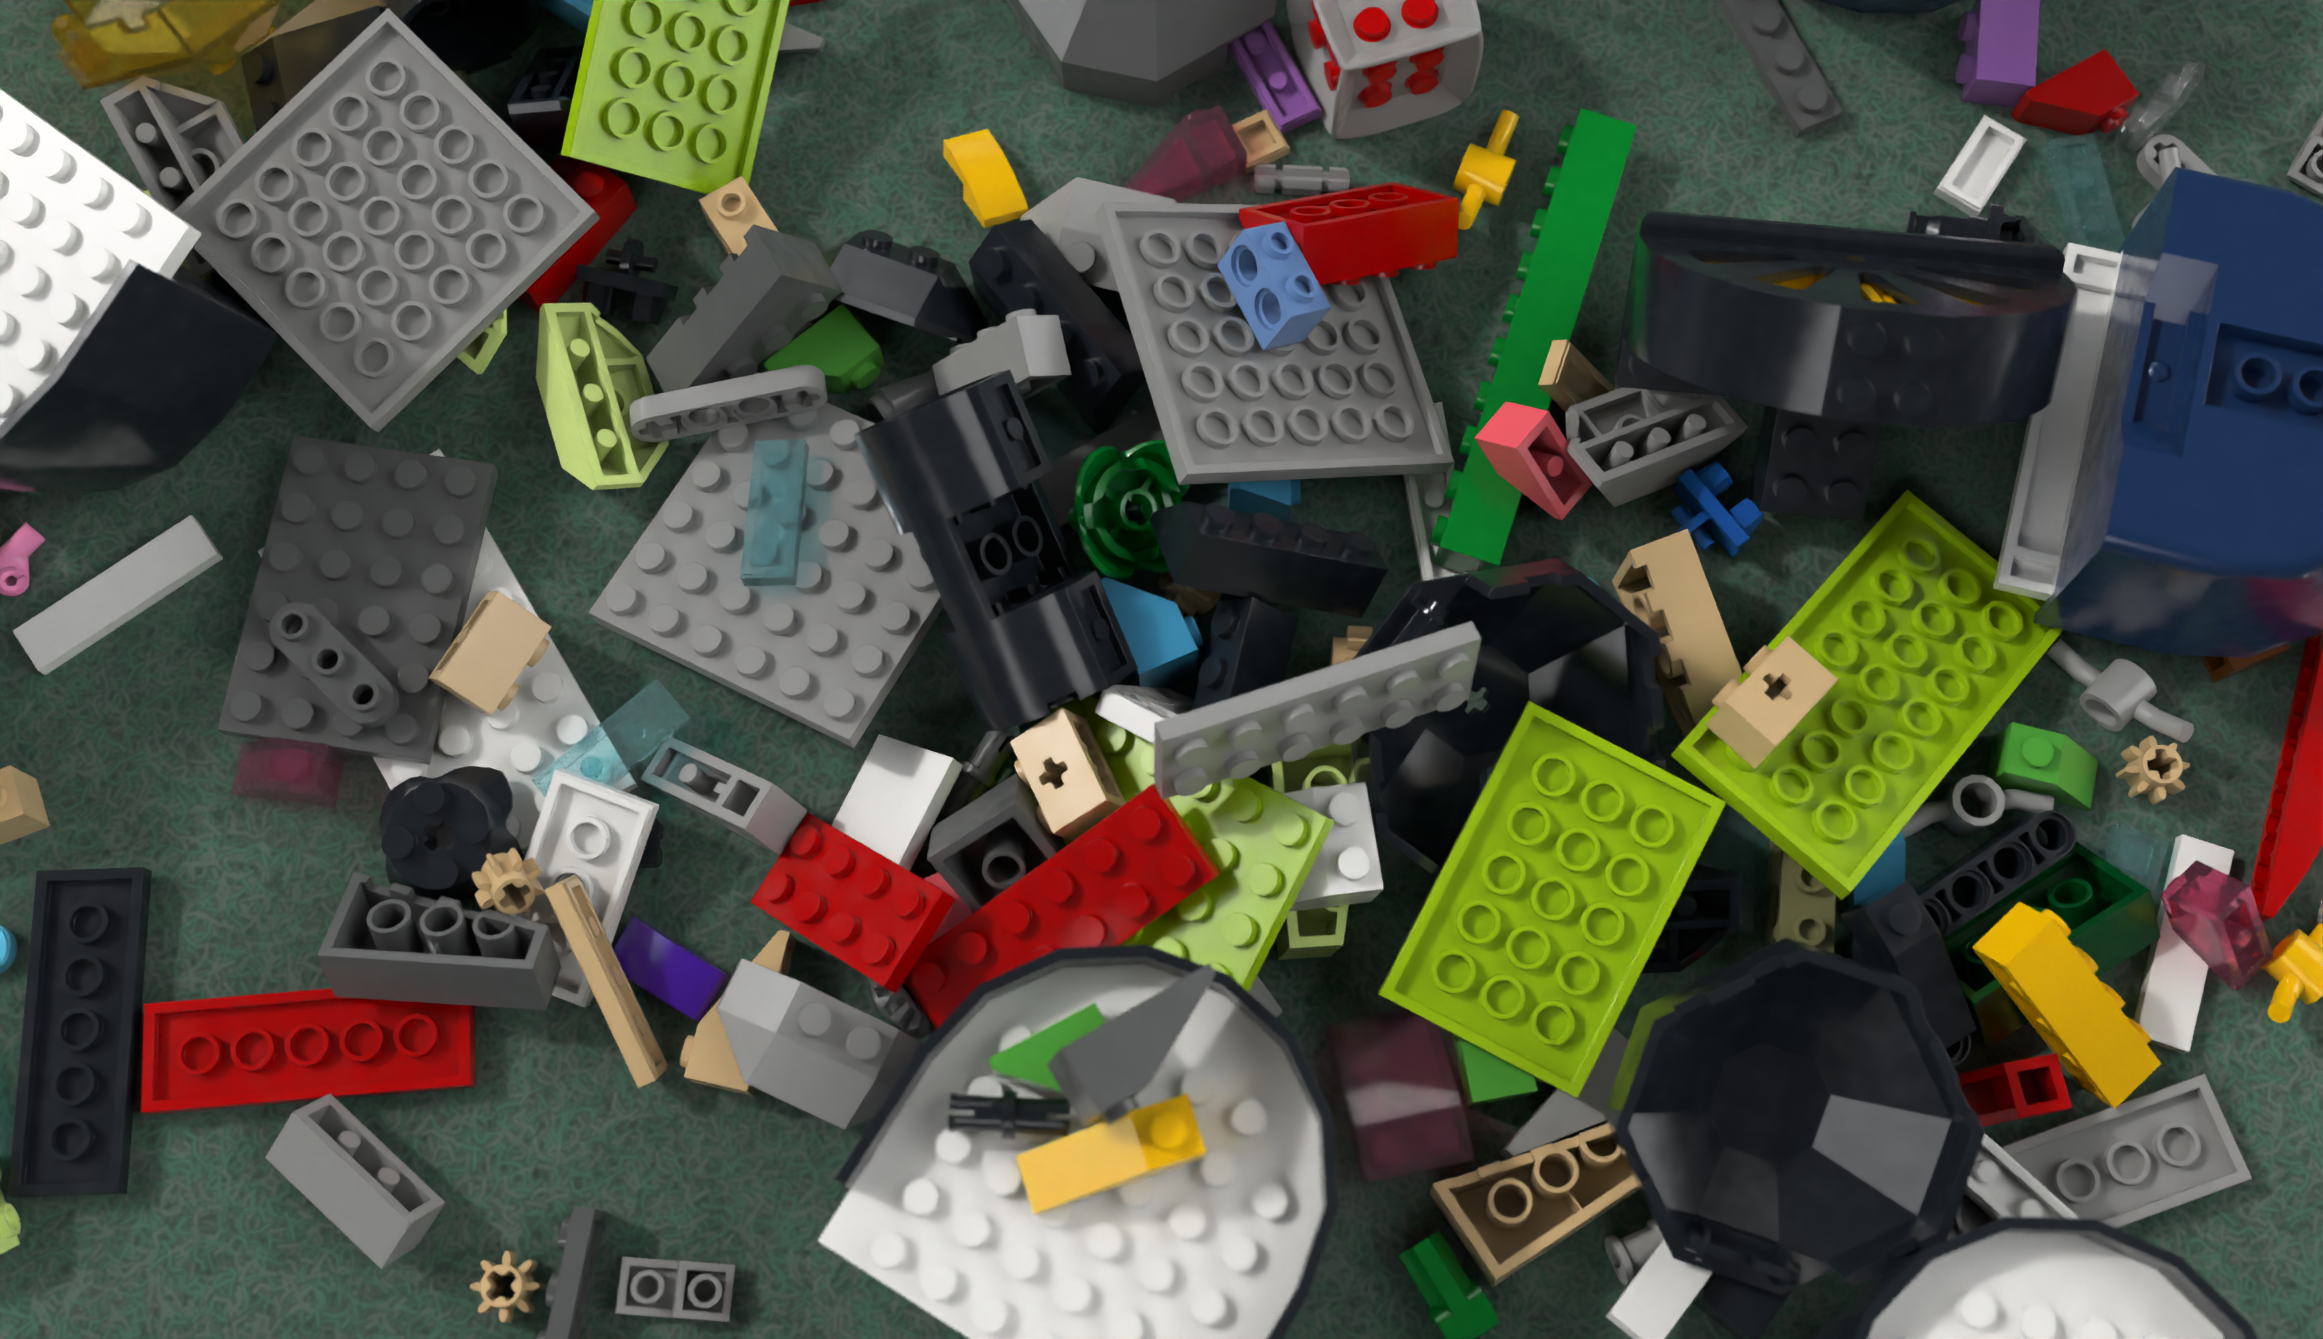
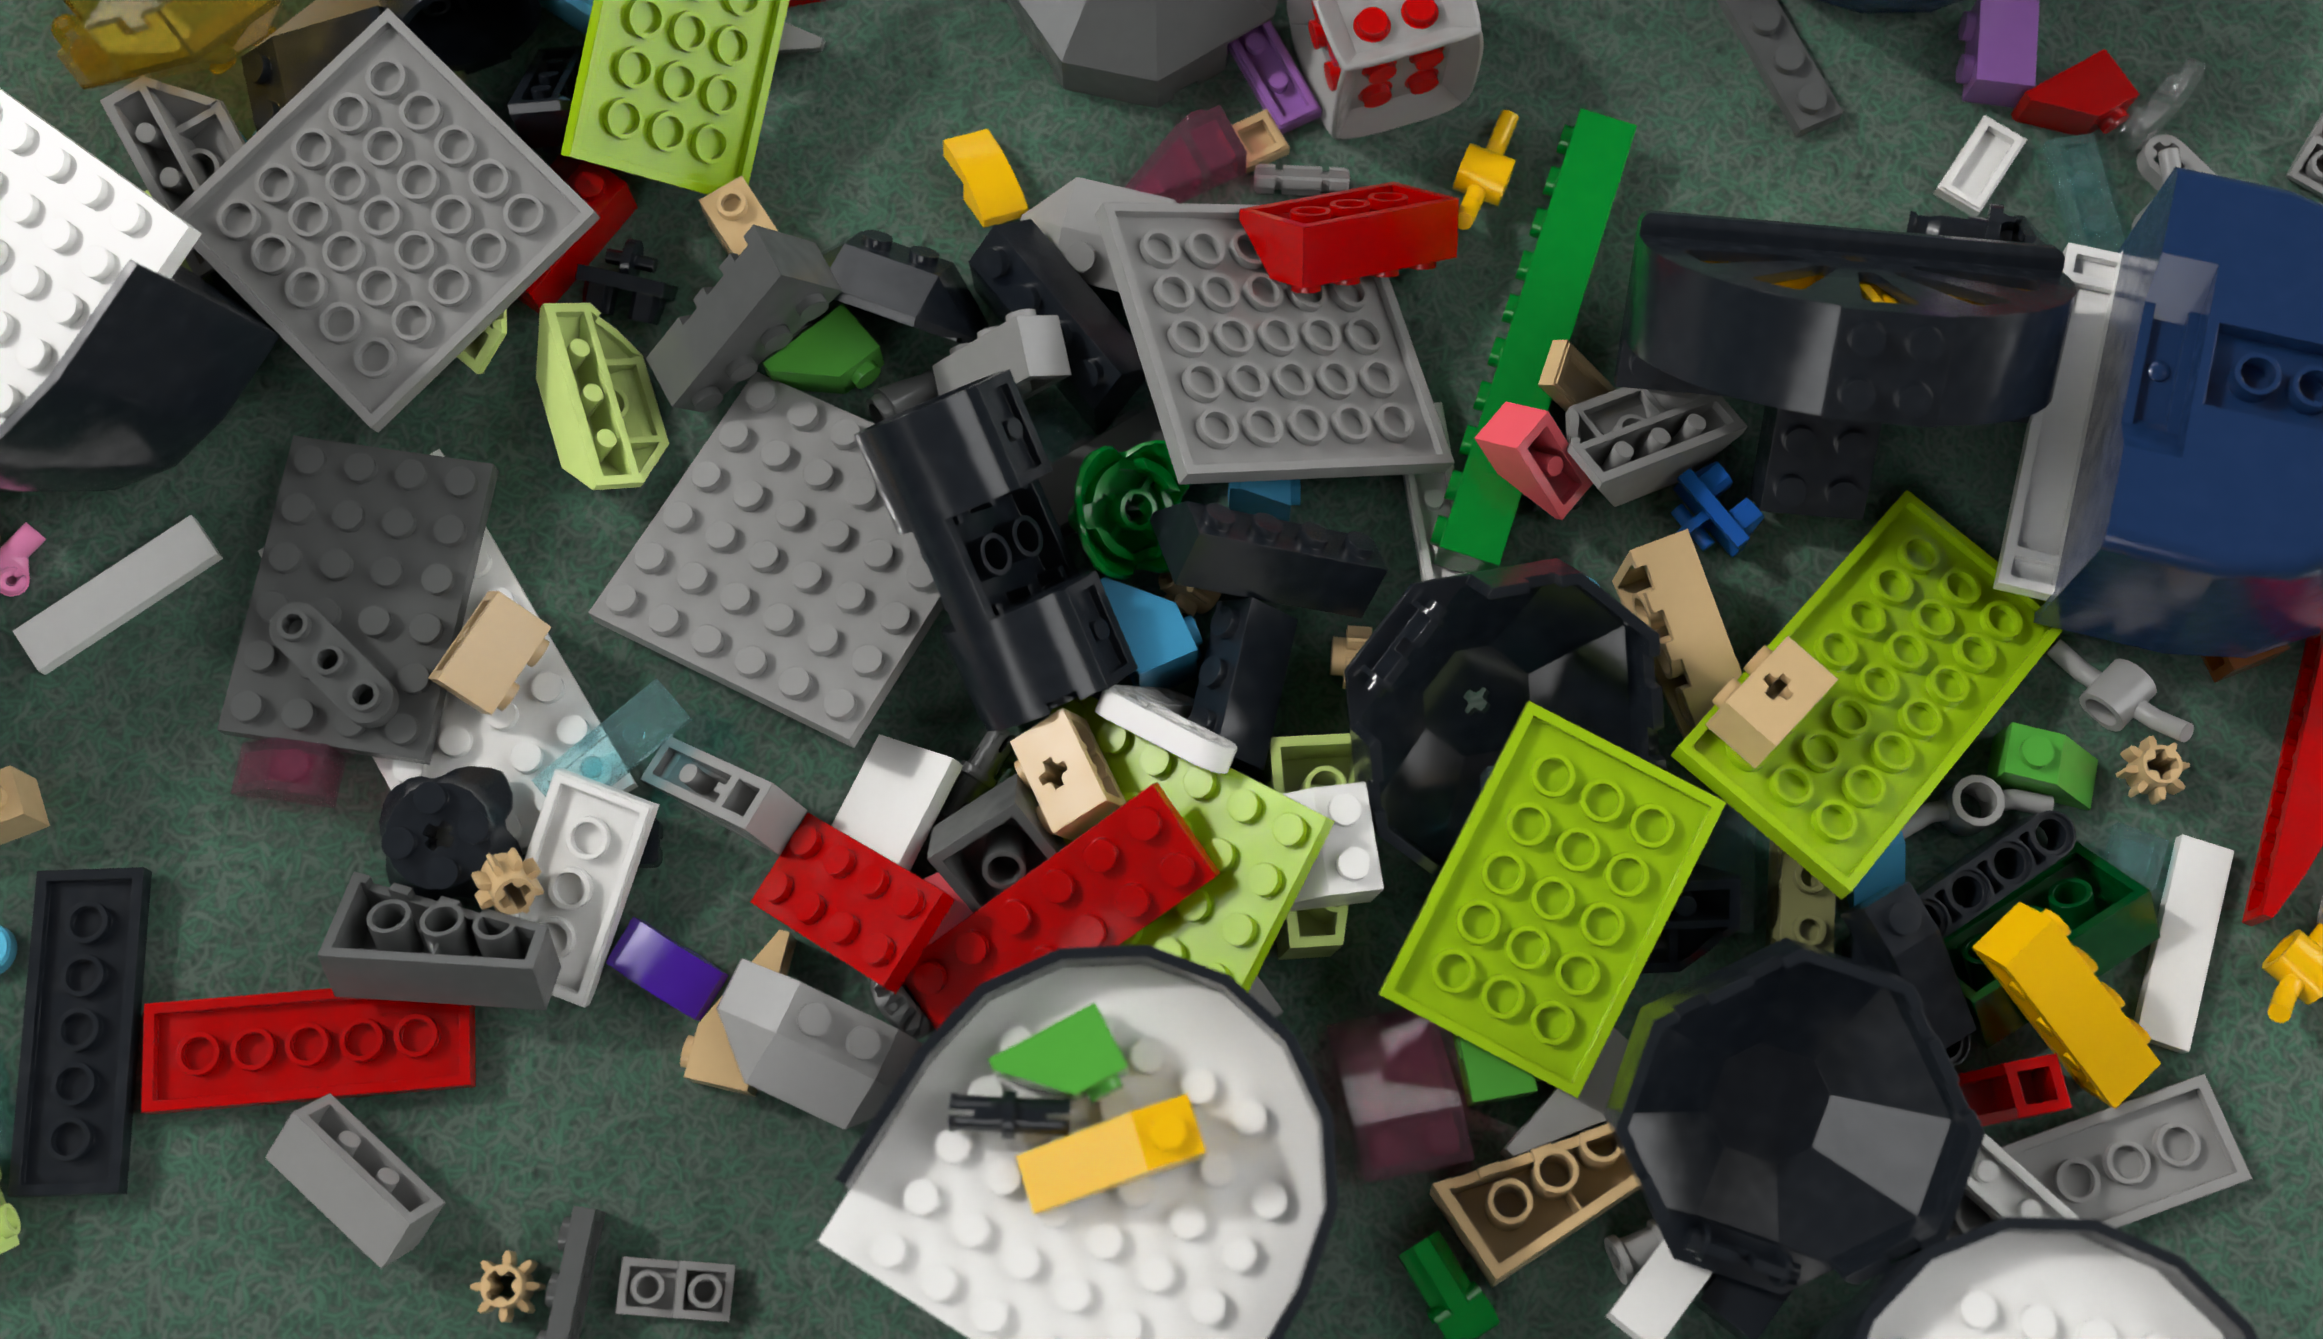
(607, 980): tan tile -> none
(775, 513): clear light blue tile -> none
(778, 394): light grey beam -> none
(1121, 1057): dark grey slope -> none
(1274, 285): medium blue brick -> none
(1314, 711): light grey plate -> none
(2218, 922): clear pink slope -> none

